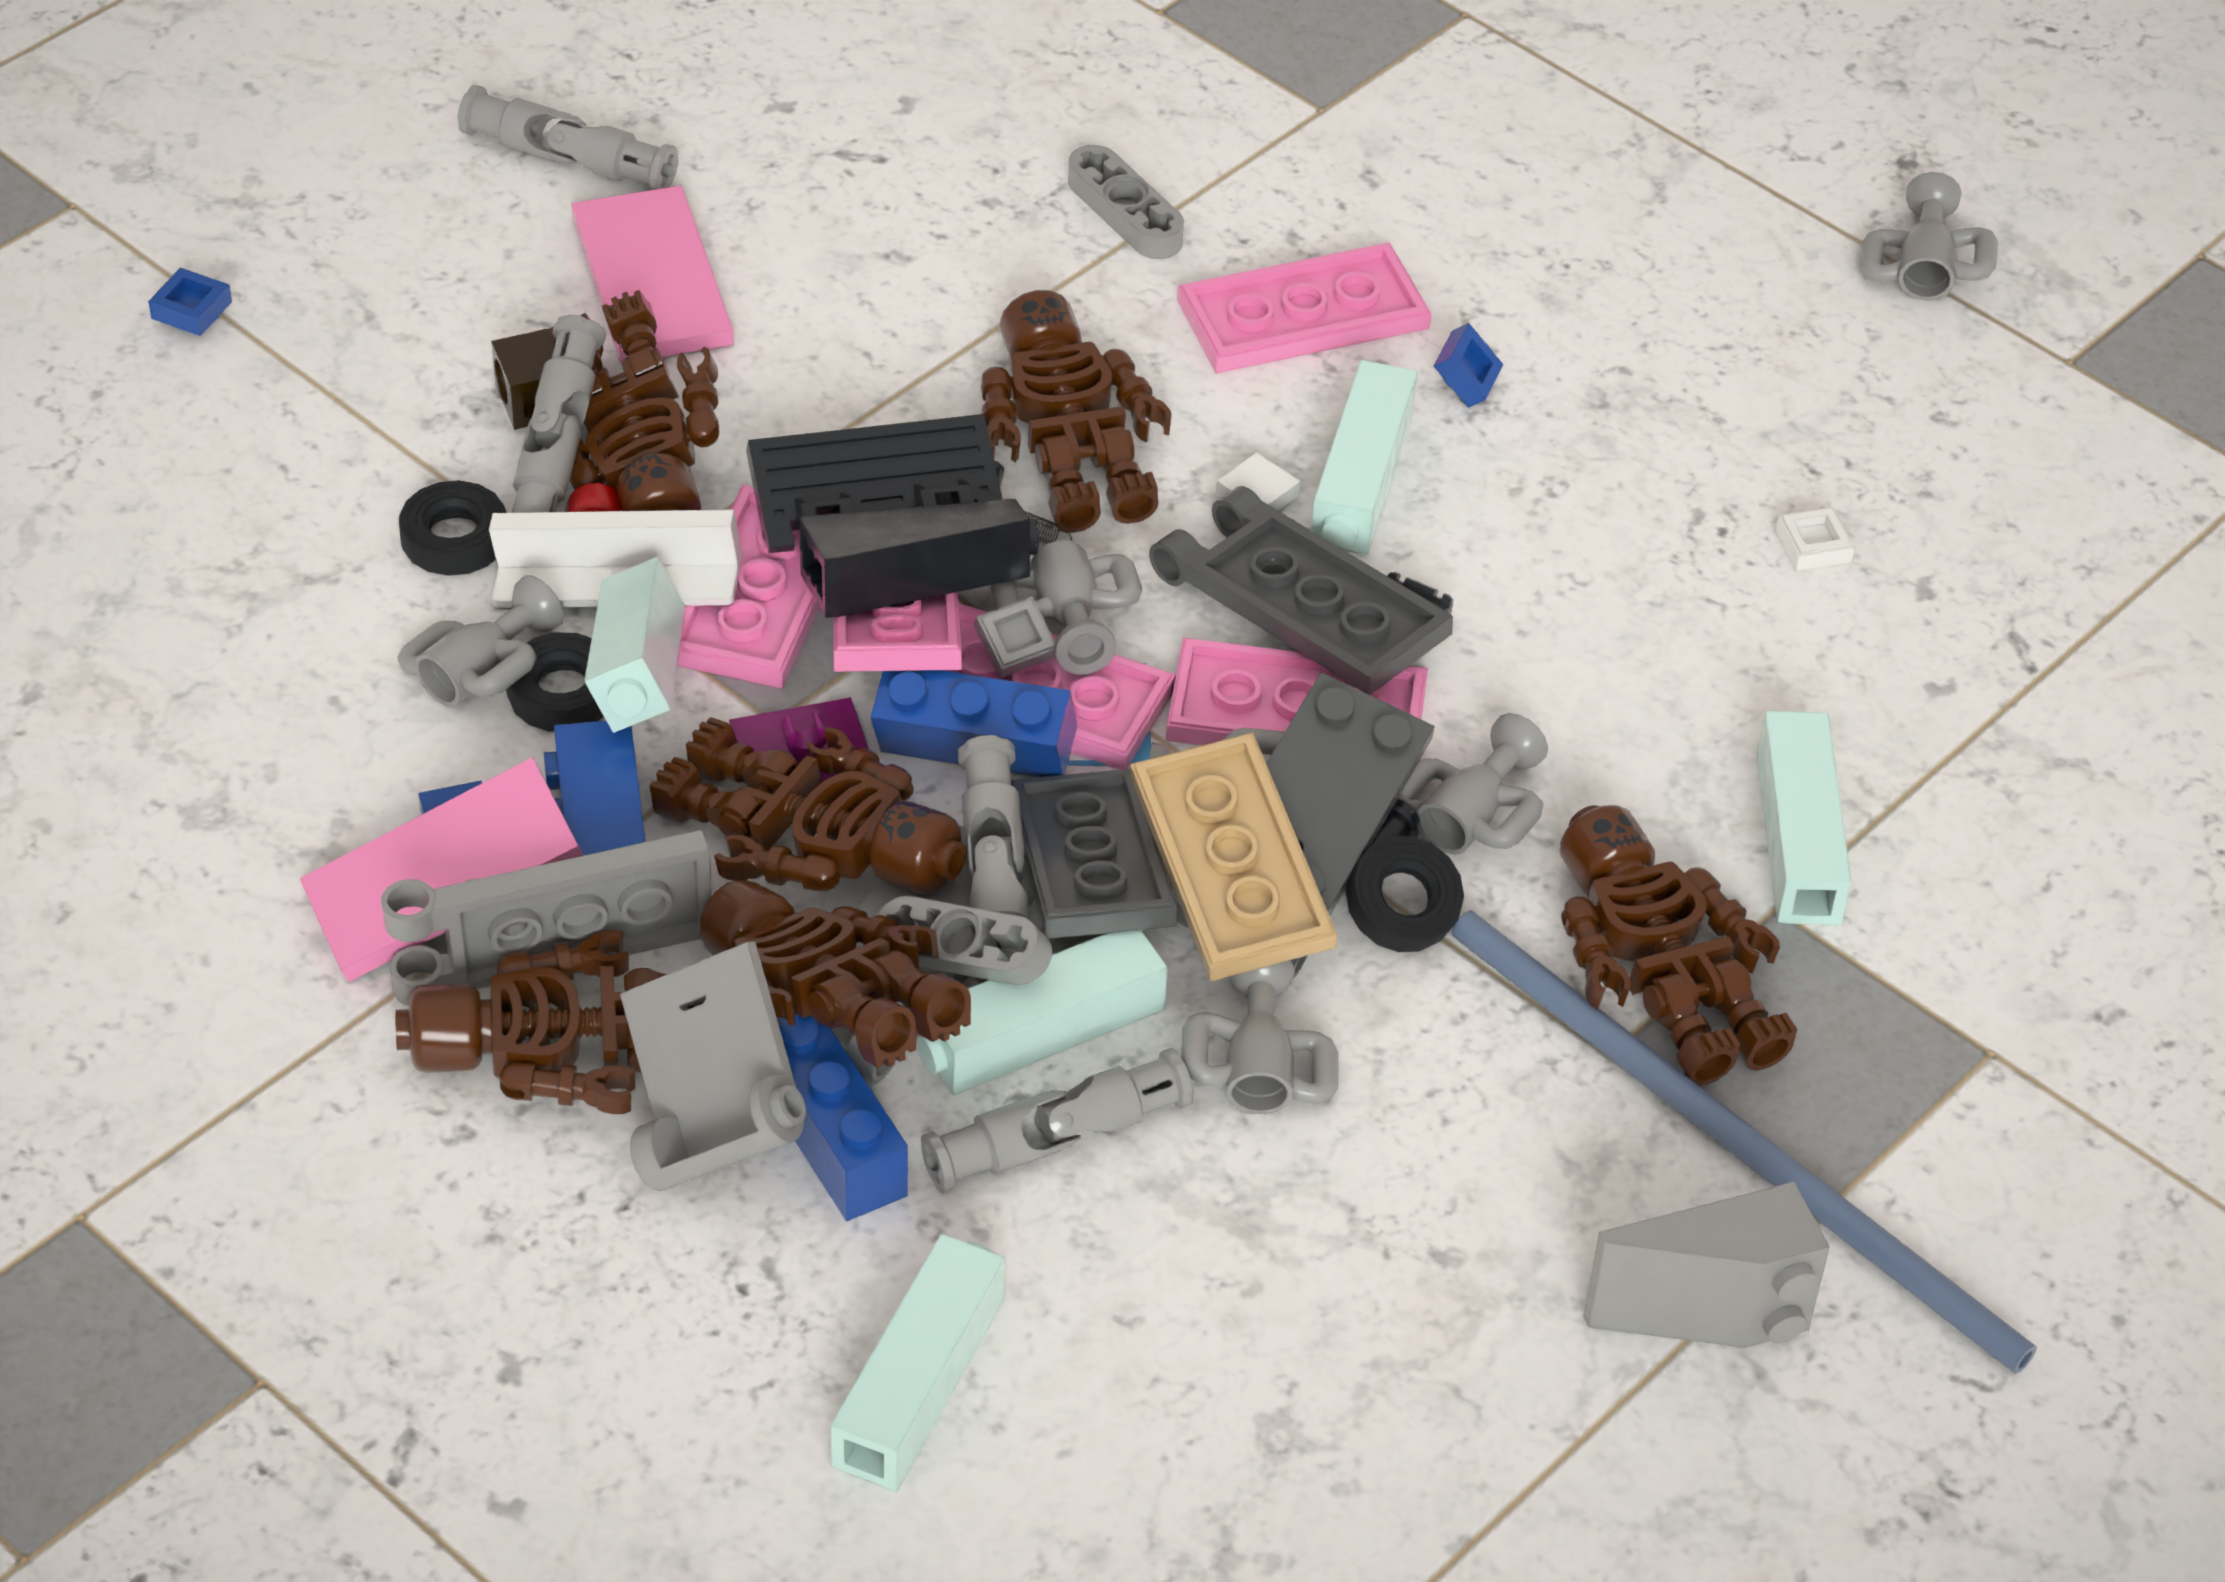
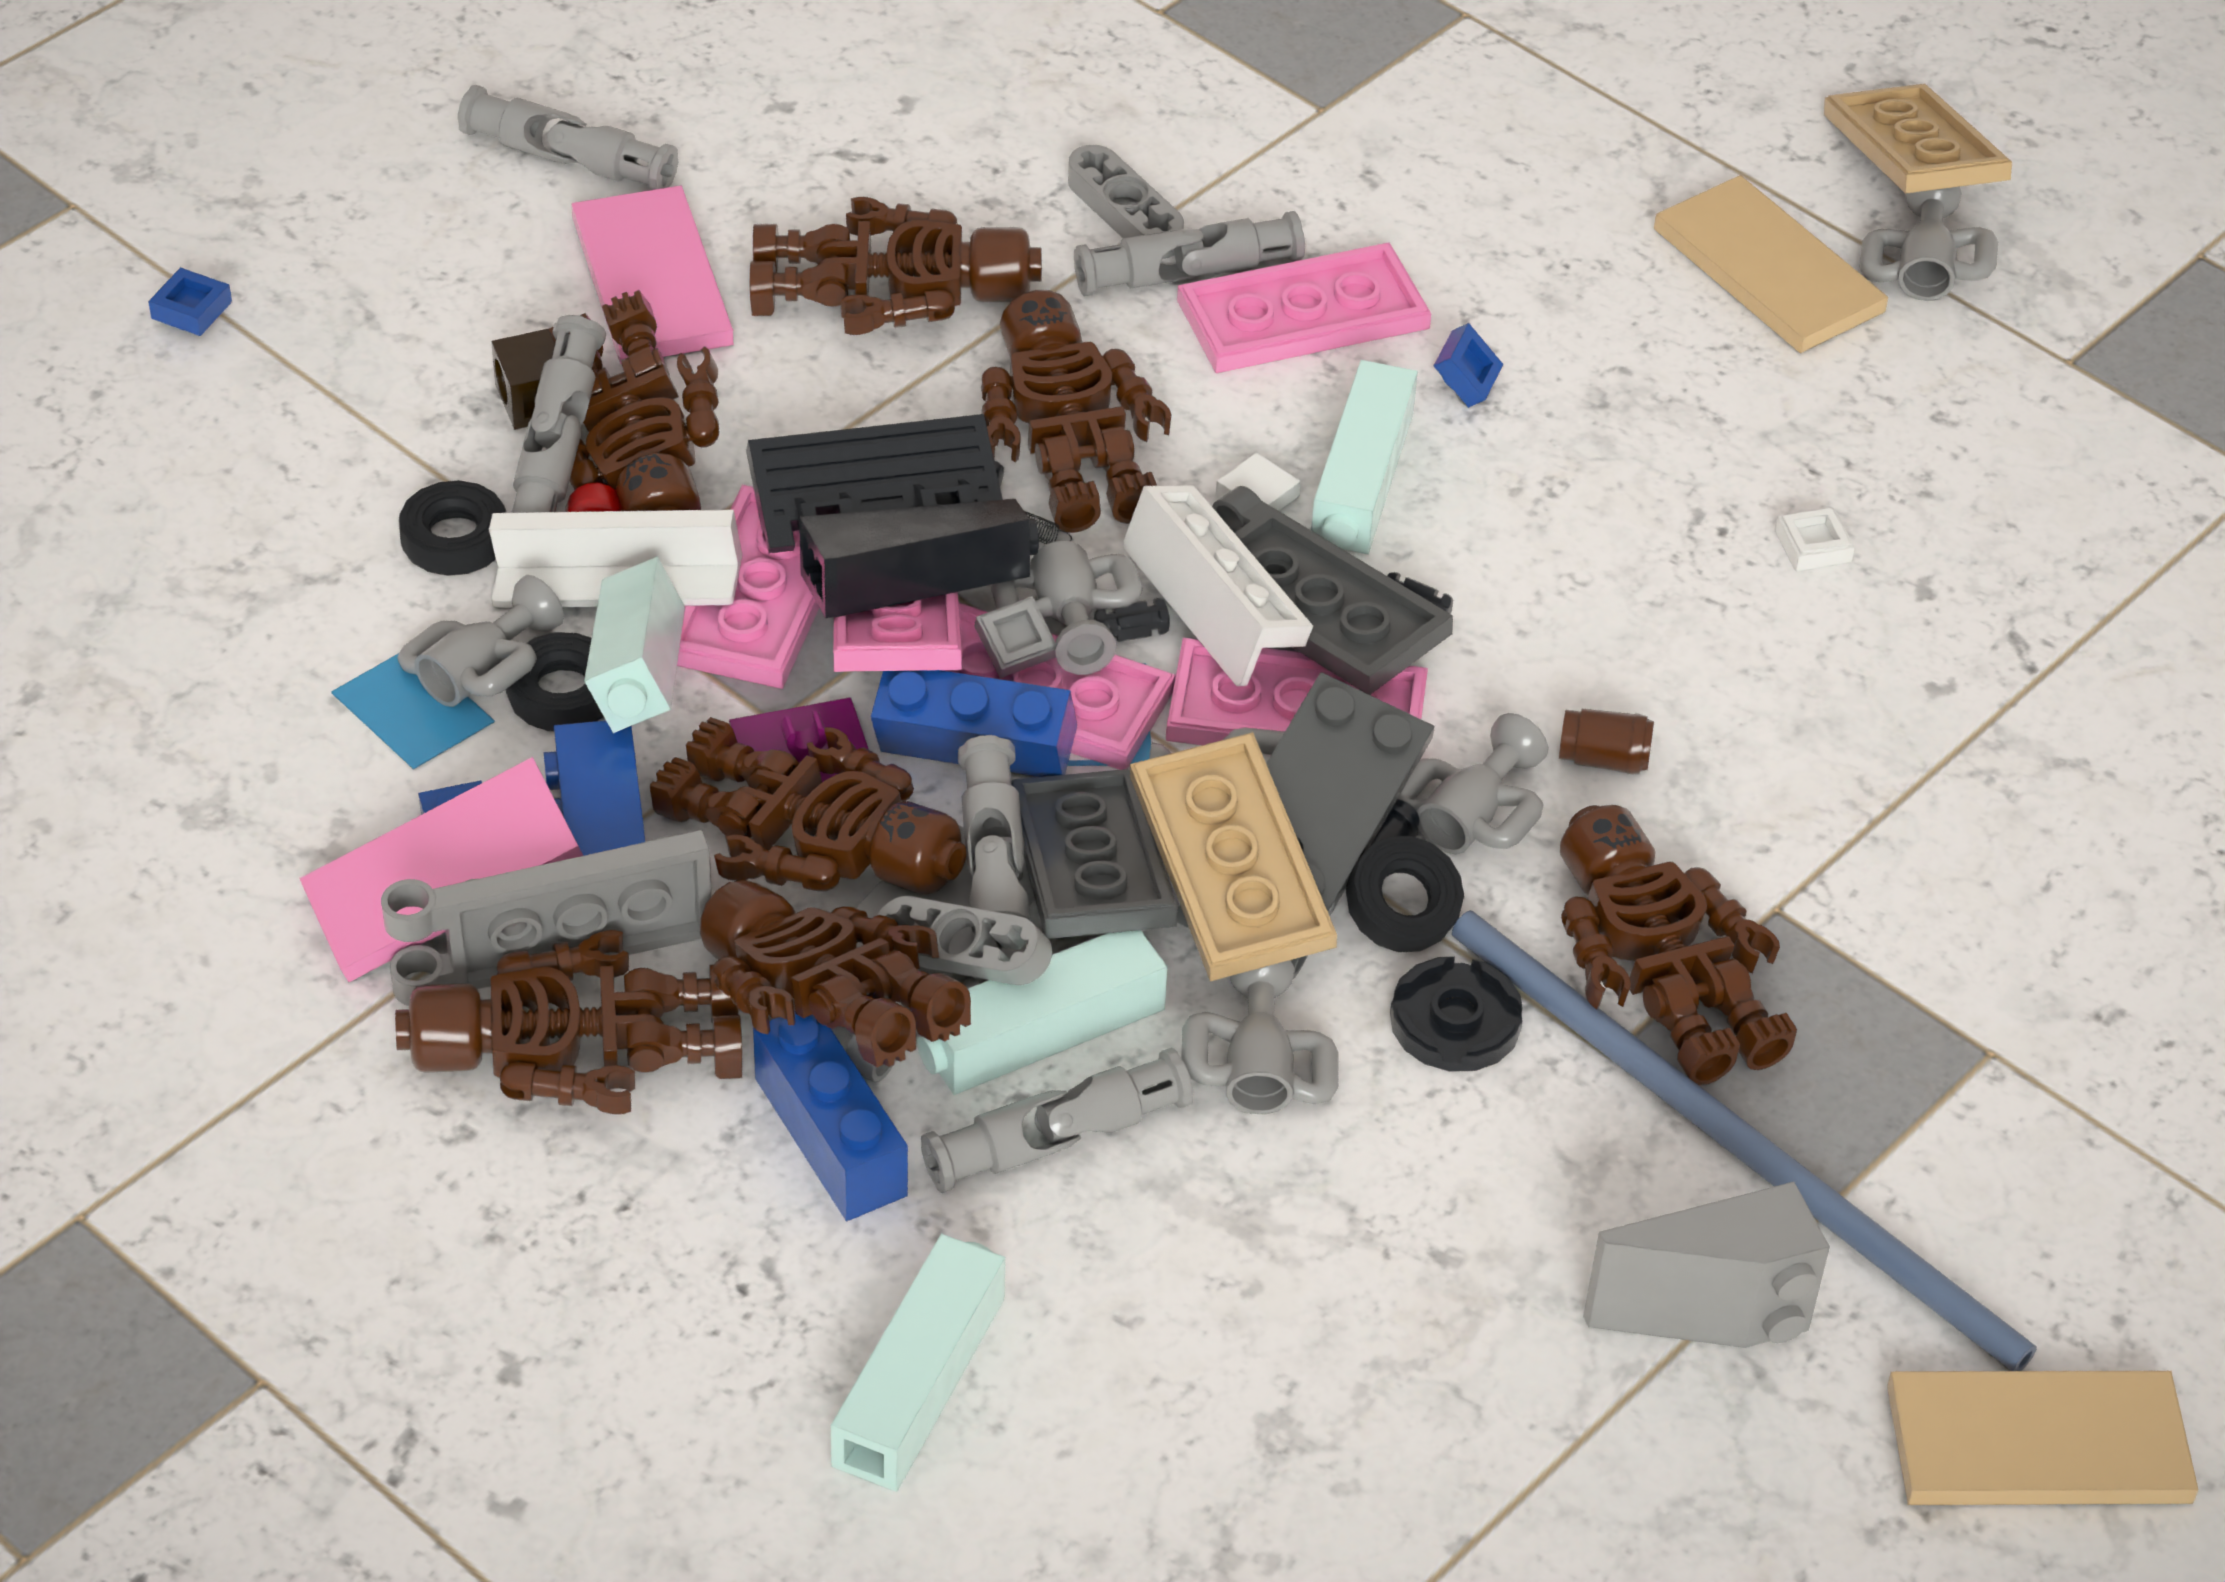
(407, 715): none -> dark azure sticker
(710, 1070): light grey door -> none
(923, 244): none -> reddish brown piece
(1136, 620): none -> black piece
(1211, 249): none -> light grey piece
(1211, 579): none -> white panel
(1456, 1014): none -> black tile
(1607, 740): none -> reddish brown piece
(1770, 263): none -> tan tile
(1803, 818): light aqua brick -> none
(1917, 138): none -> tan tile
(2041, 1437): none -> tan tile

